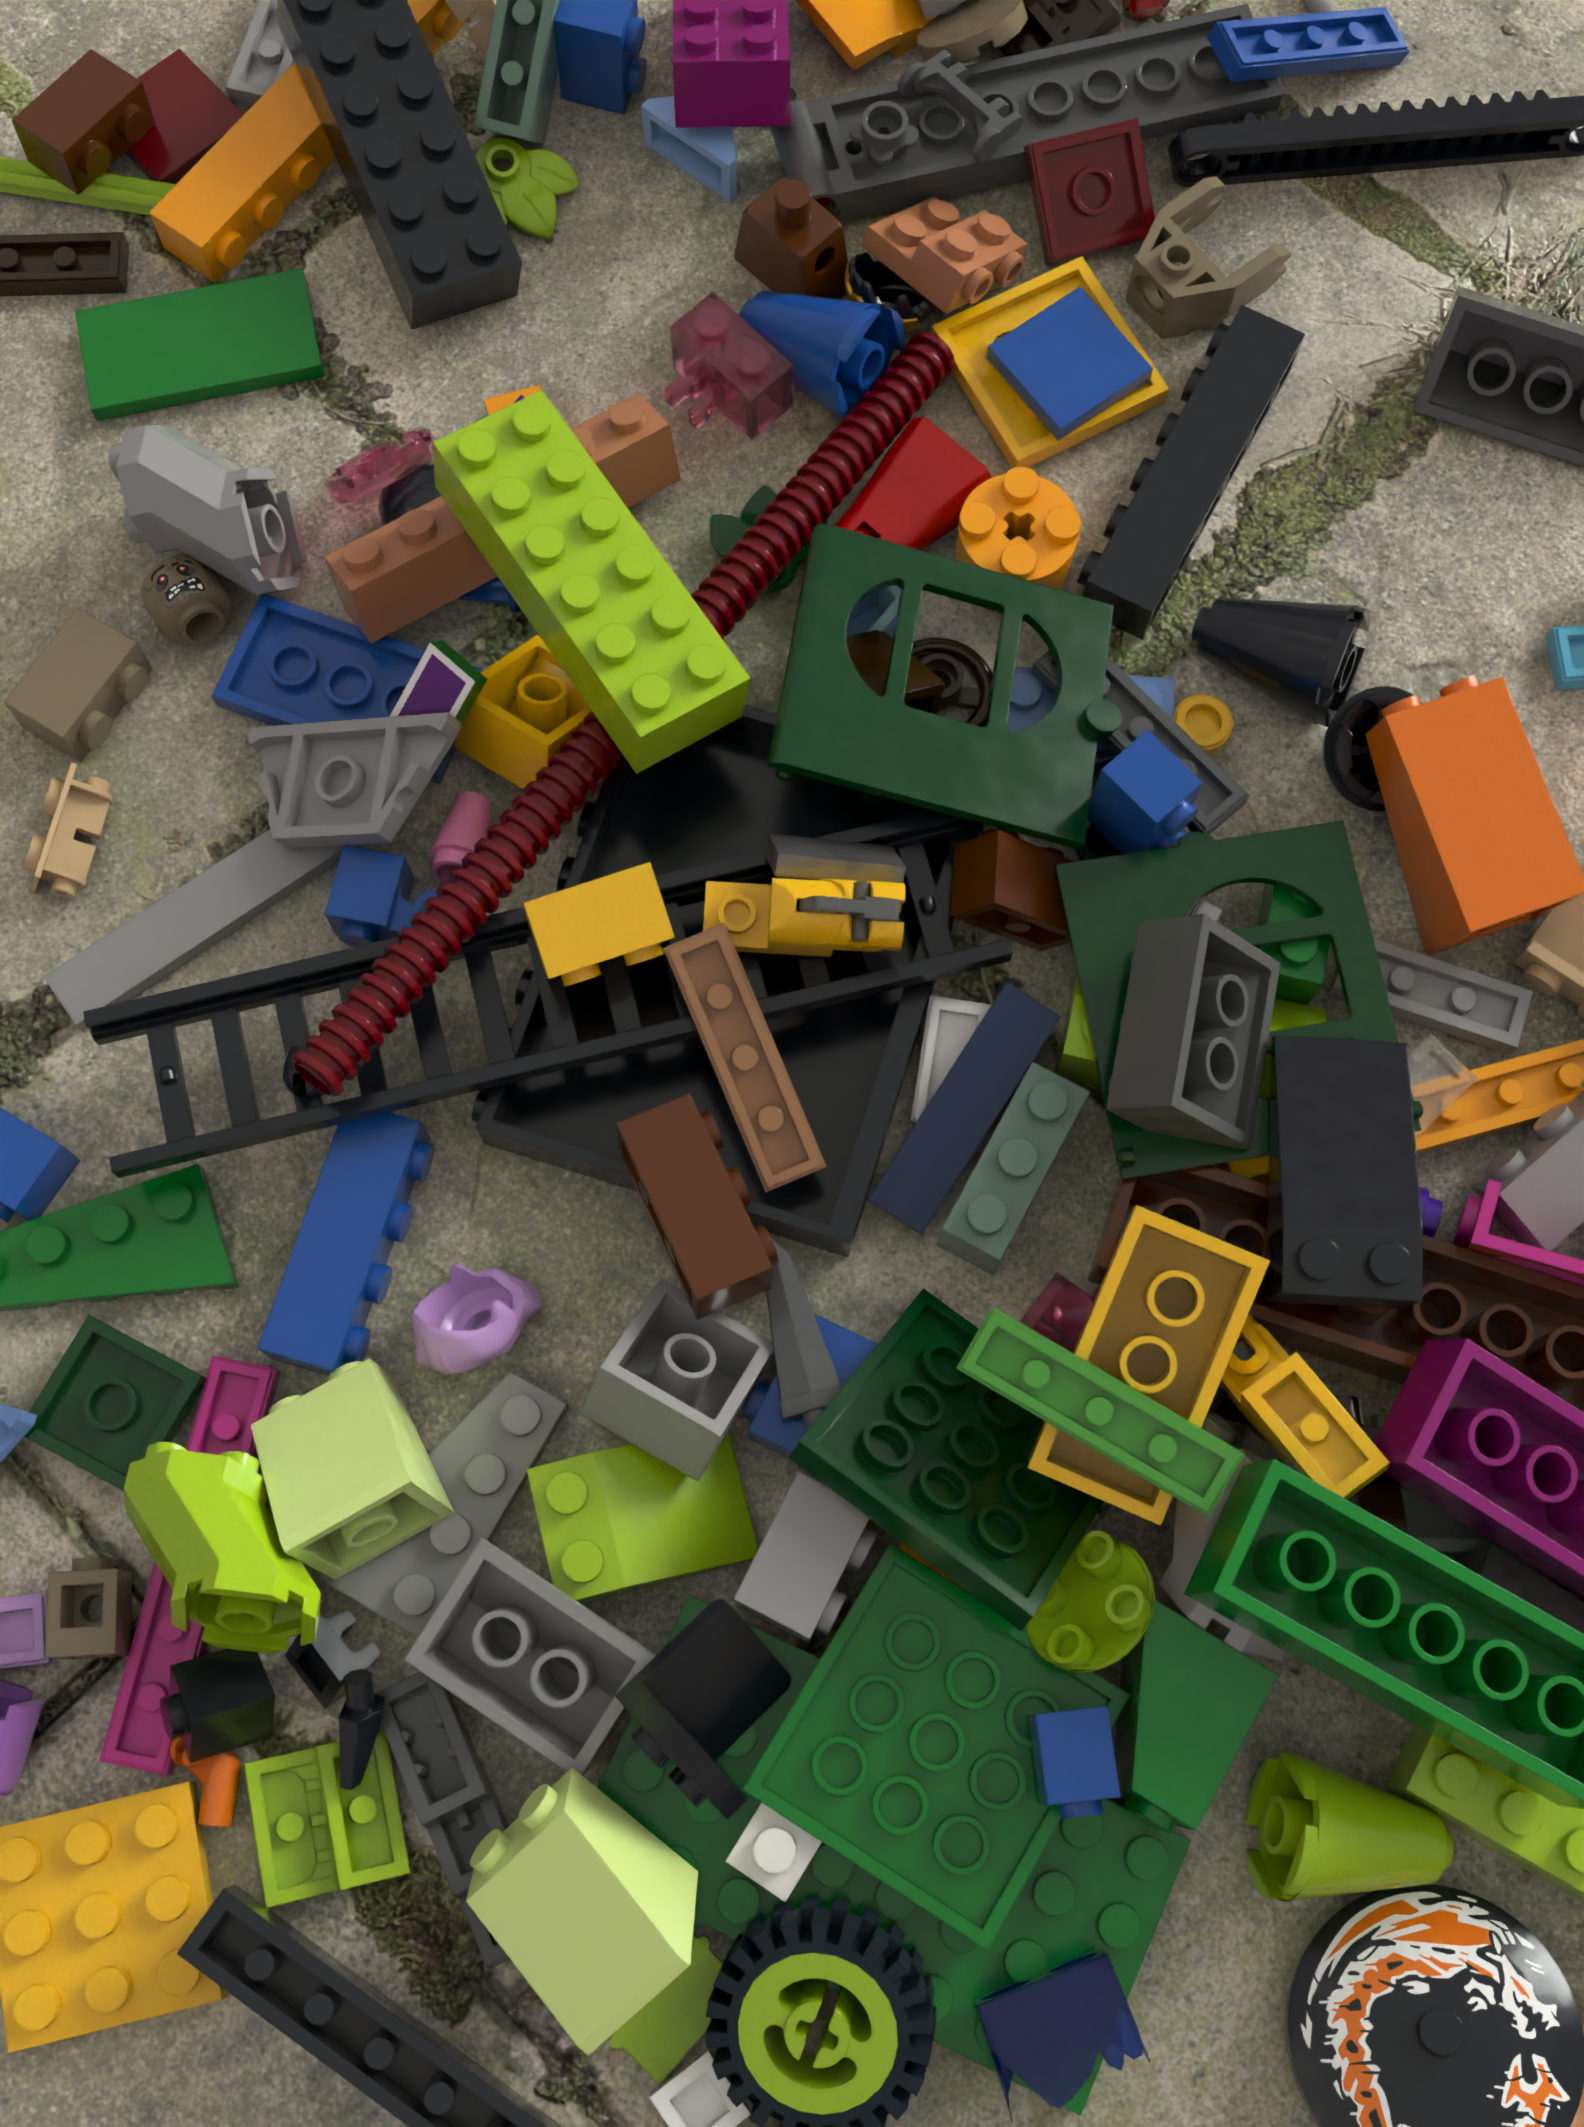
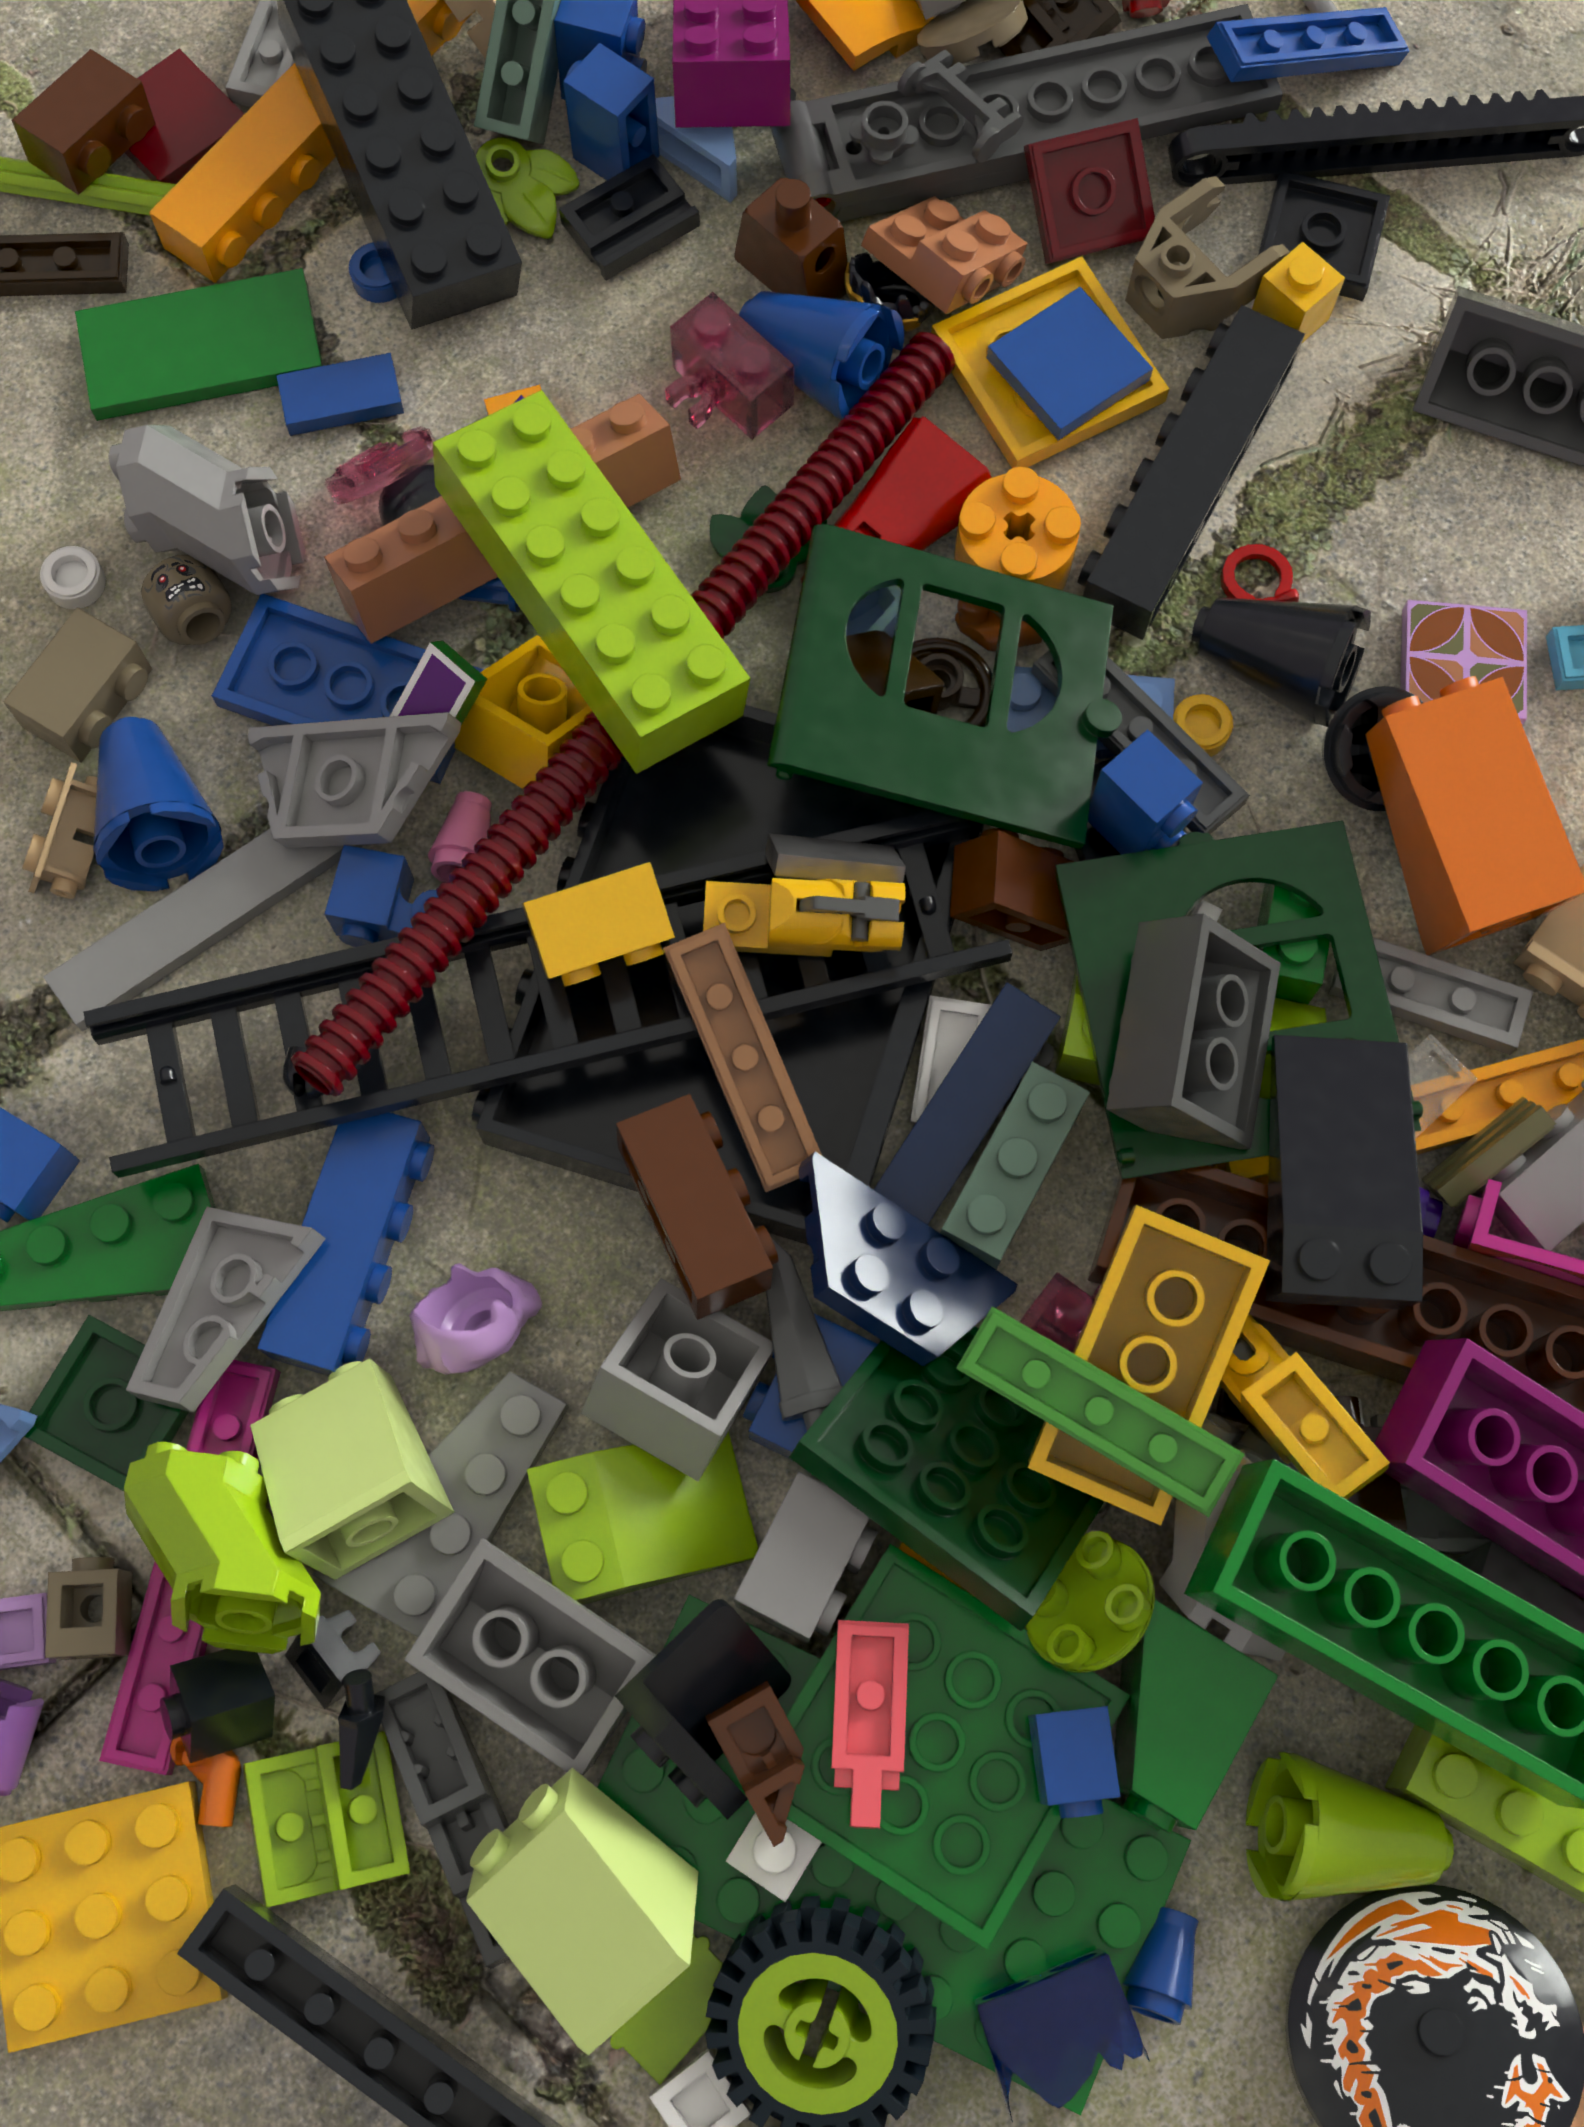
(72, 577): none -> white tile
(149, 811): none -> blue cone
(217, 1302): none -> light grey wing
(340, 394): none -> blue tile
(370, 275): none -> blue tile
(610, 113): none -> blue brick
(629, 216): none -> black plate
(762, 1754): none -> reddish brown slope
(869, 1714): none -> coral hinge
(892, 1268): none -> dark blue wing
(983, 627): none -> dark orange arm
(1164, 1969): none -> blue cone
(1265, 553): none -> red piece
(1299, 291): none -> yellow brick
(1332, 220): none -> black tile
(1463, 641): none -> tile
(1489, 1152): none -> olive tile

